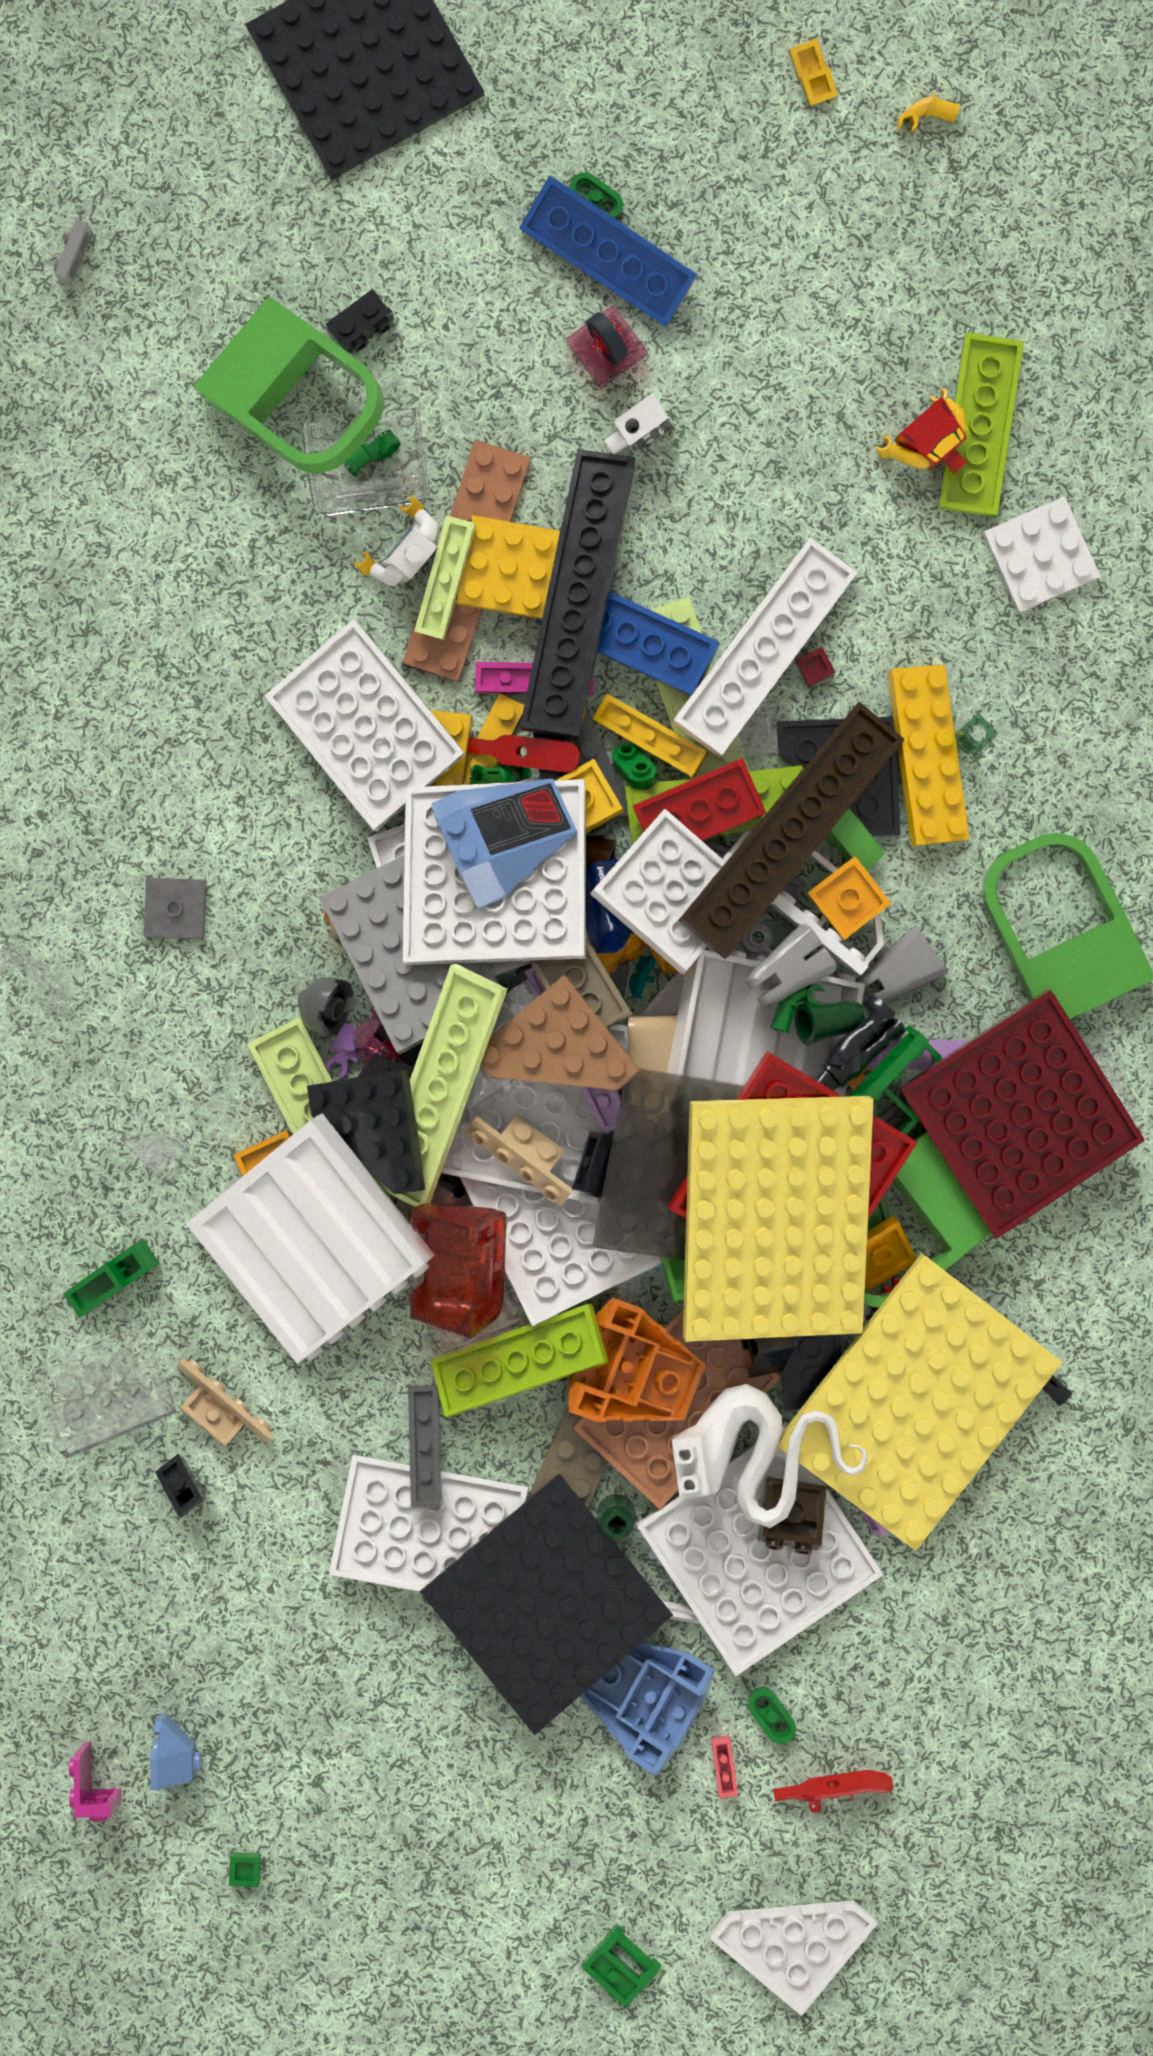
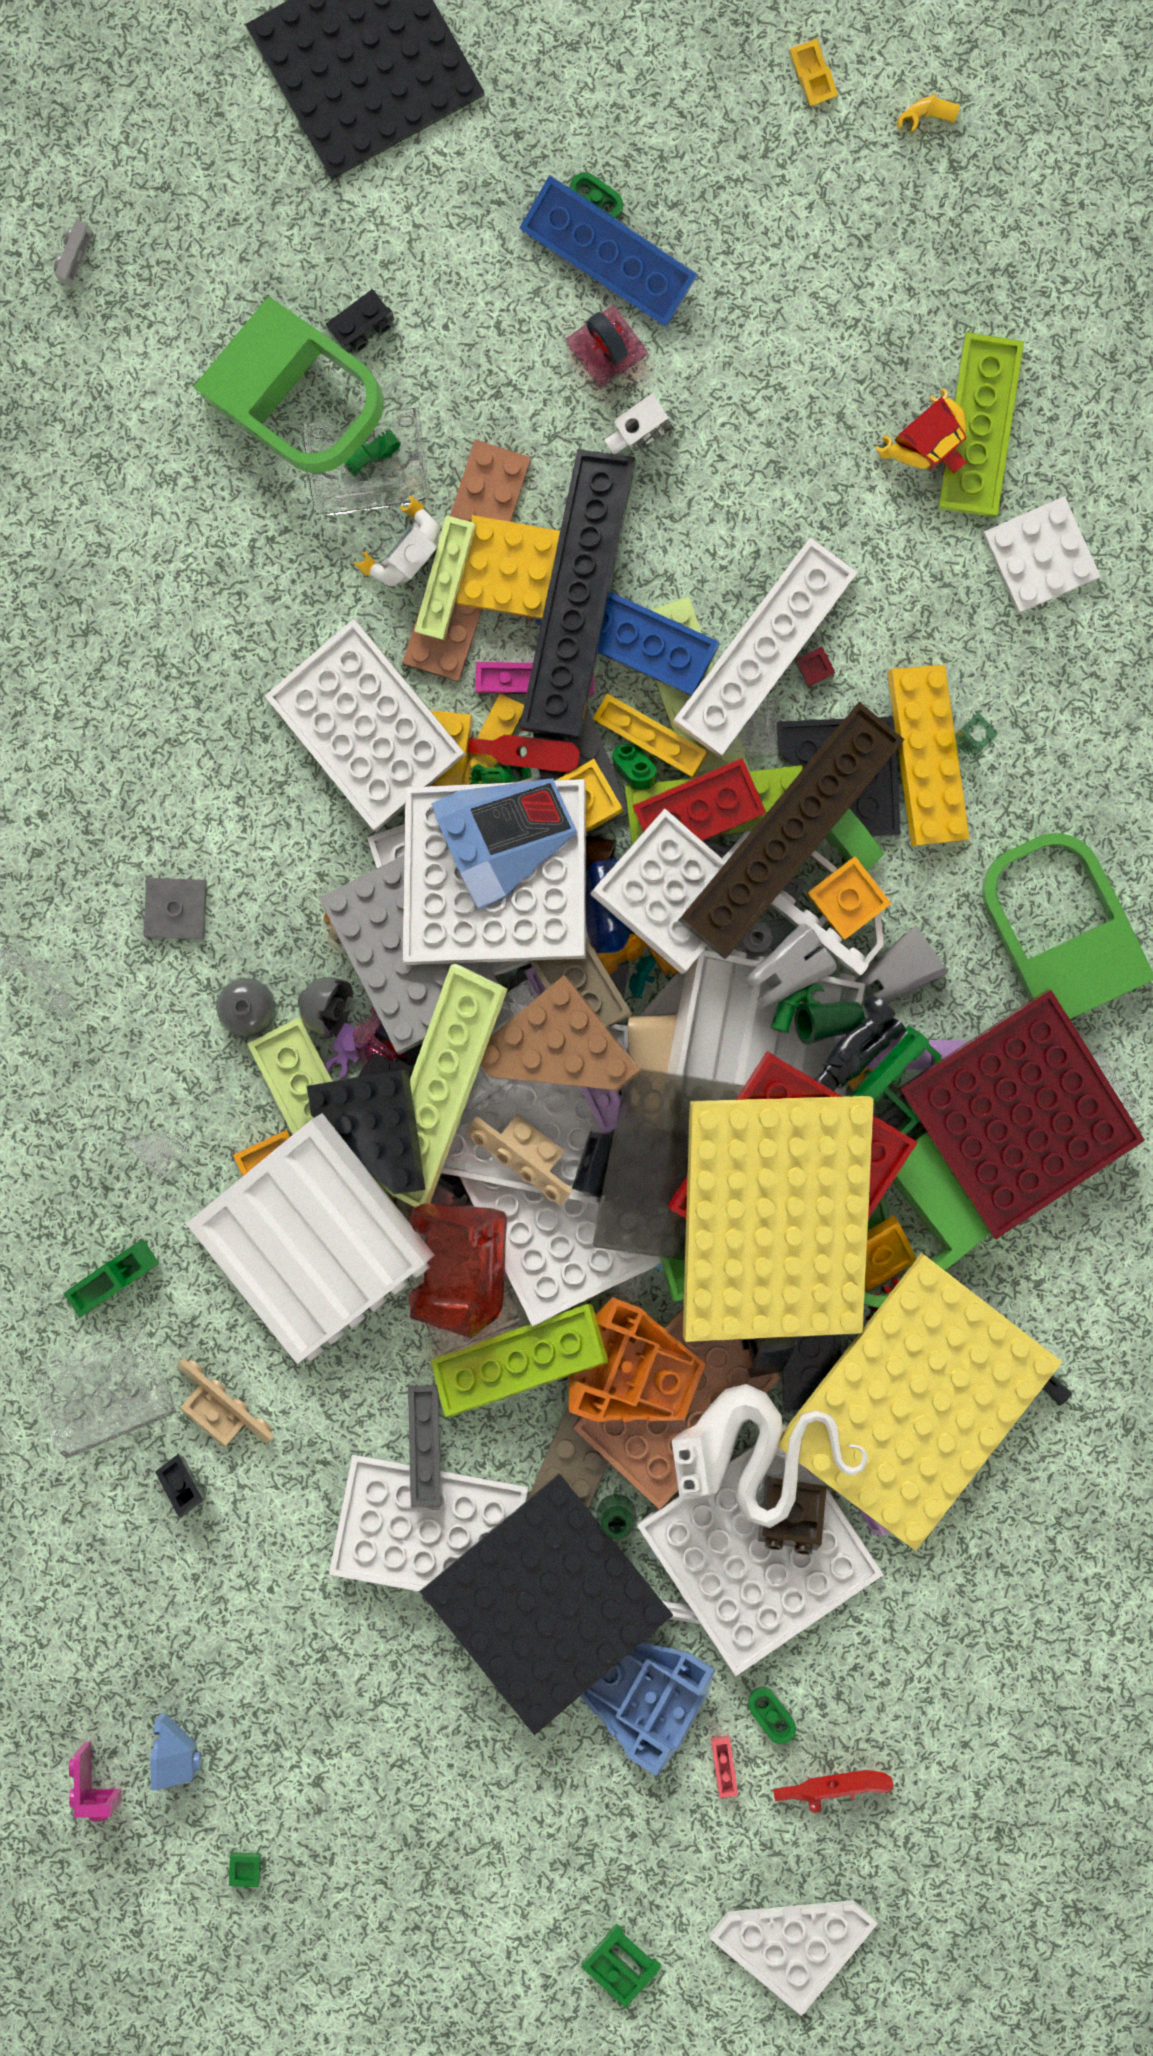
(246, 1007): none -> dark grey cylinder

